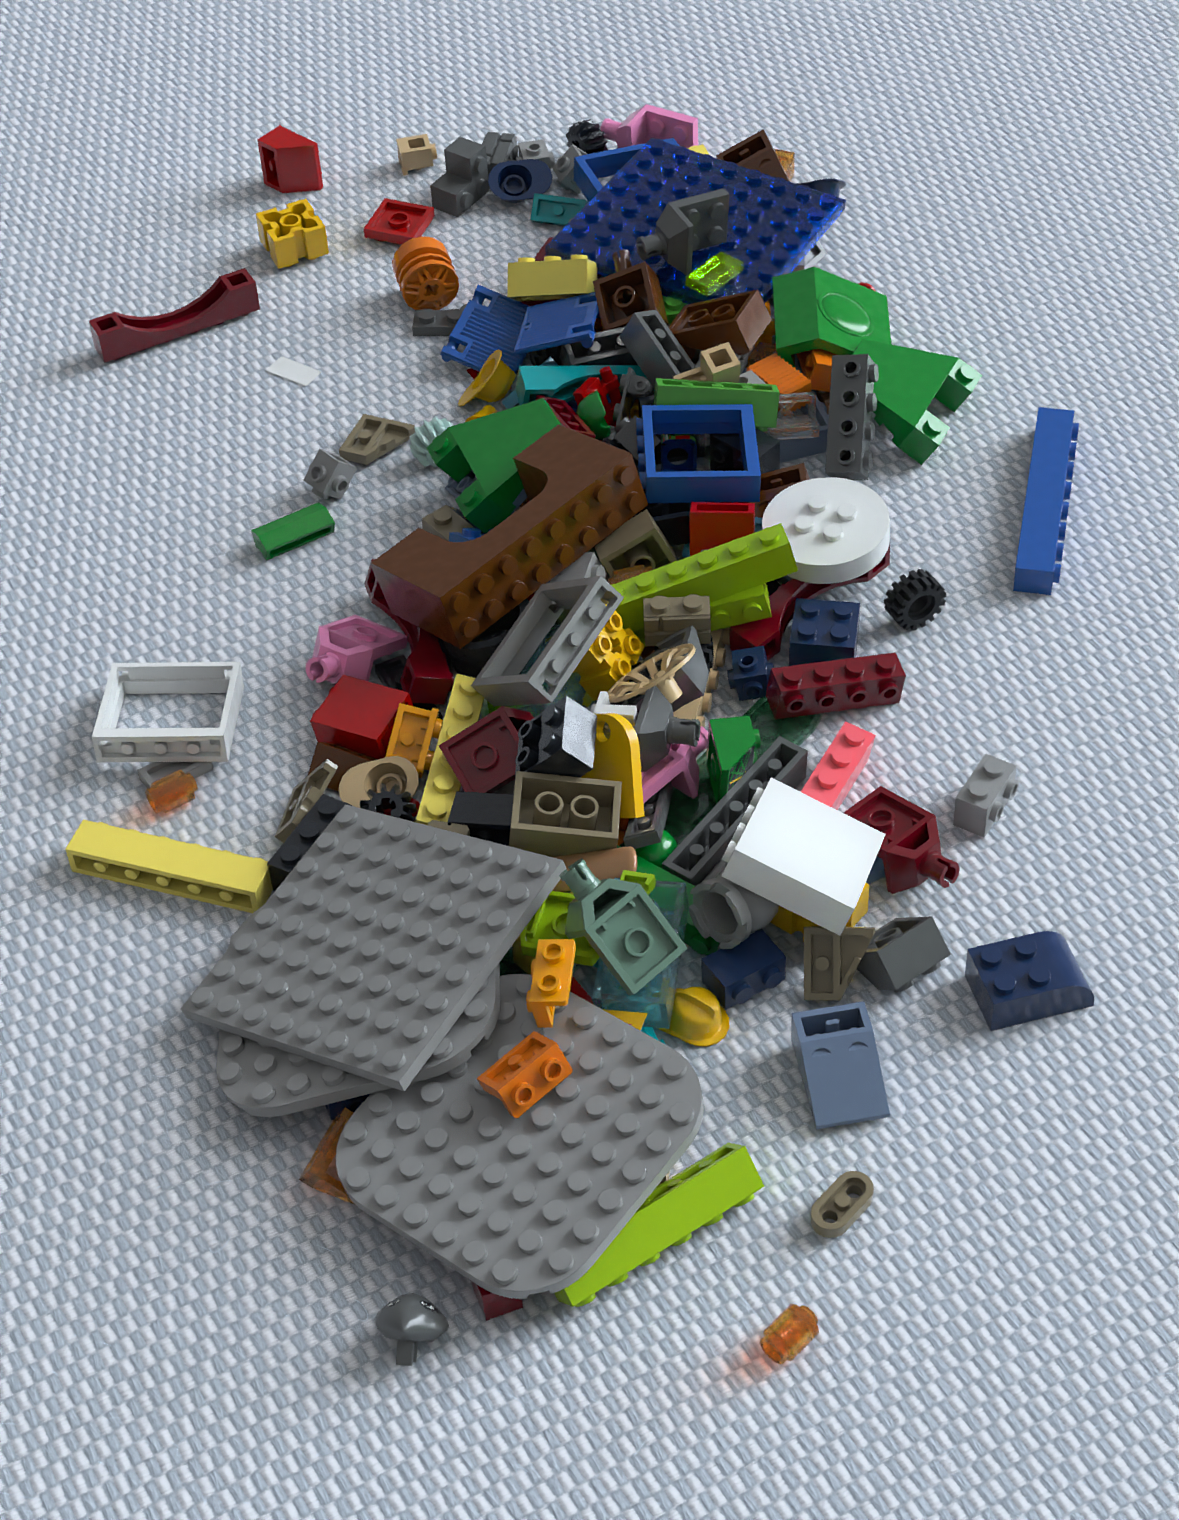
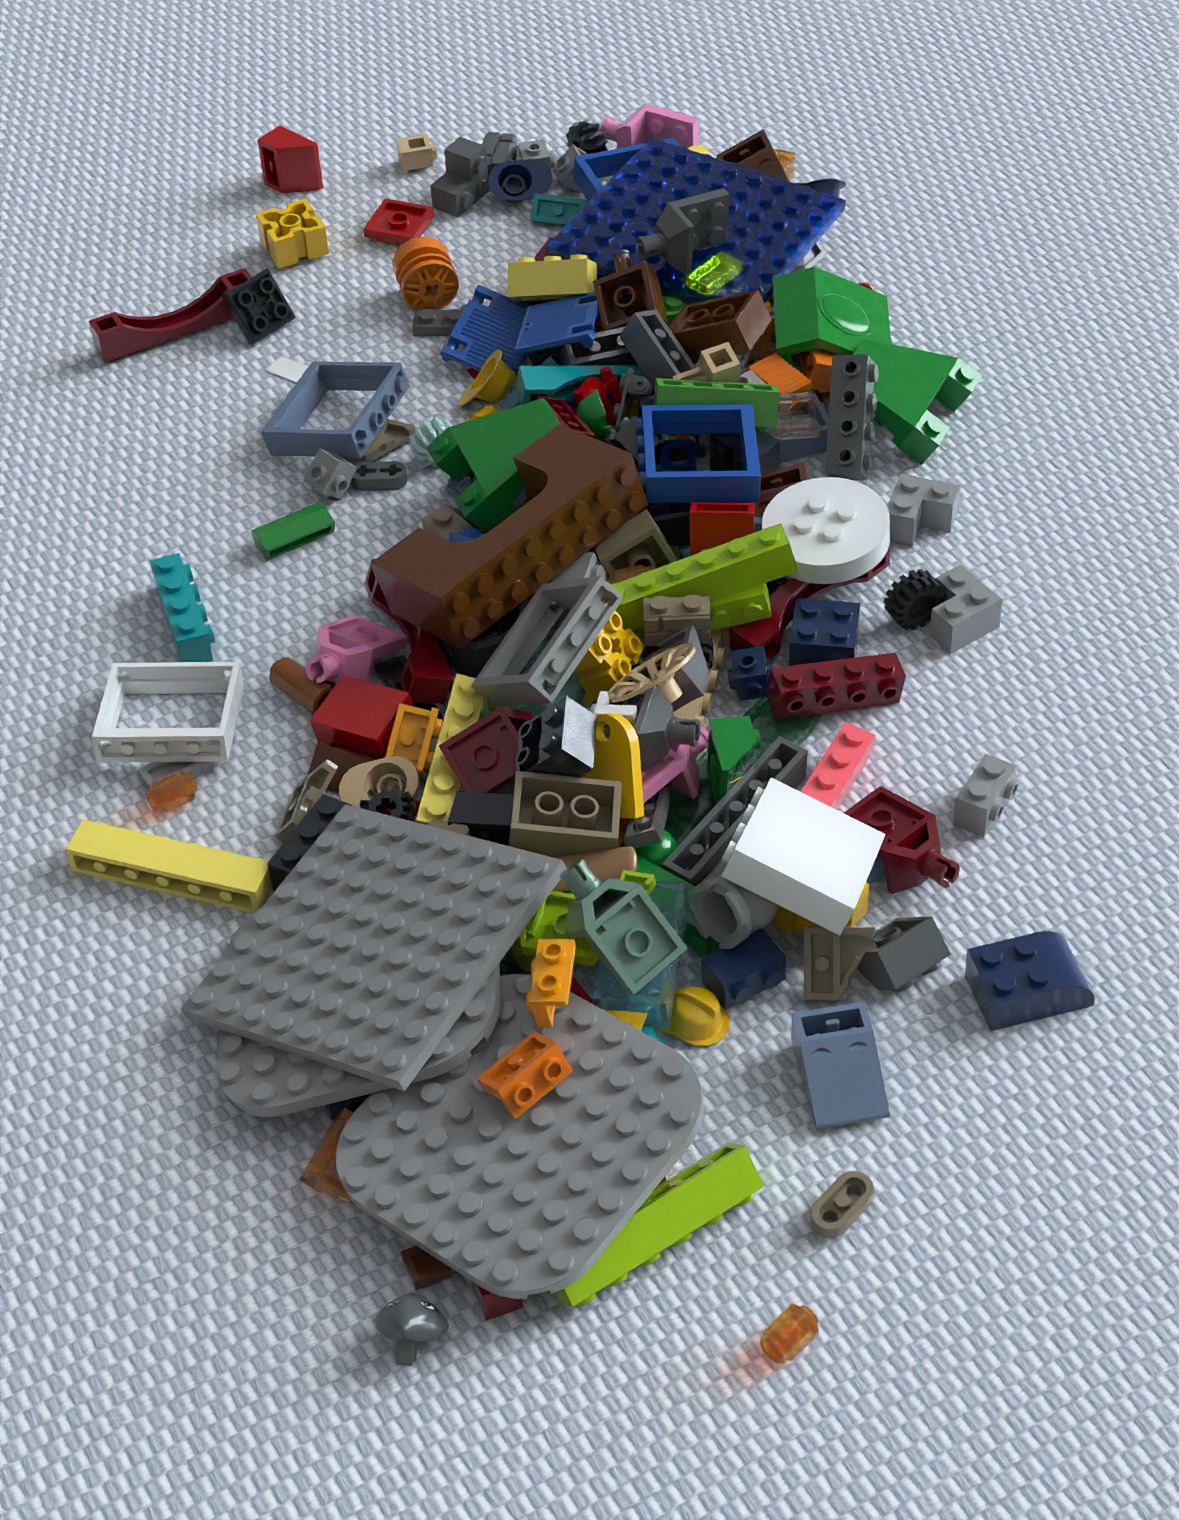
(181, 609): none -> teal brick
(258, 306): none -> black tile
(283, 429): none -> sand blue window
(294, 682): none -> dark orange brick
(379, 476): none -> dark grey beam
(423, 1267): none -> reddish brown plate
(919, 504): none -> light grey brick
(967, 613): none -> light grey brick
(1044, 502): blue brick -> none

